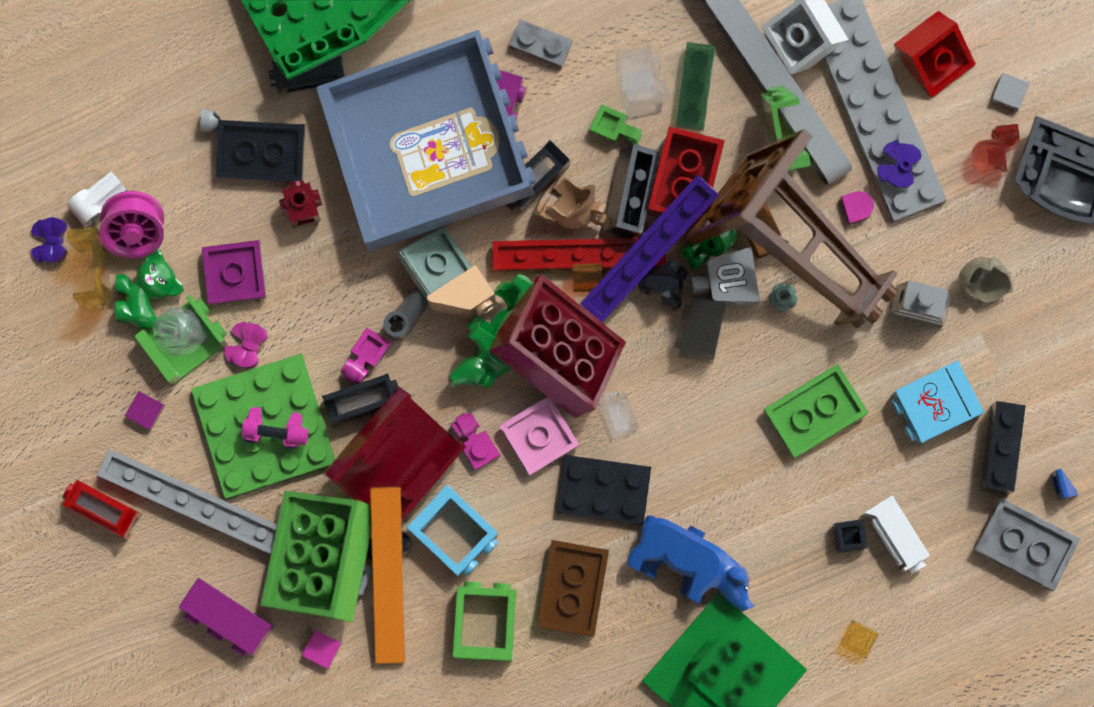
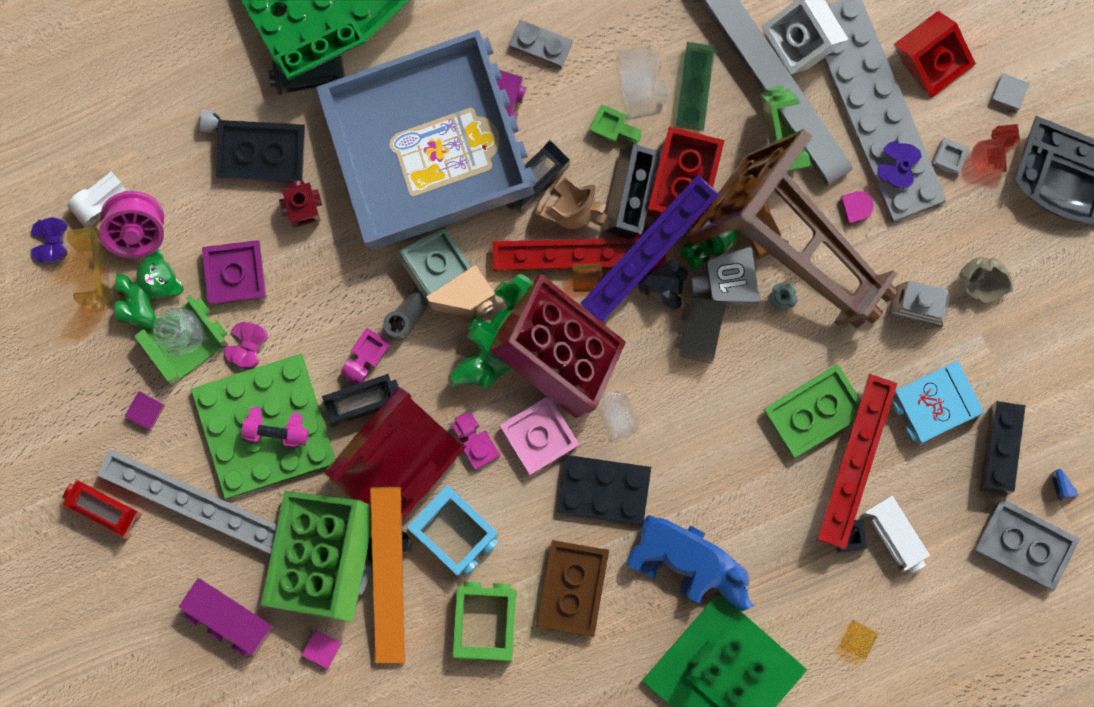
(856, 461): none -> red plate
(950, 156): none -> light grey tile

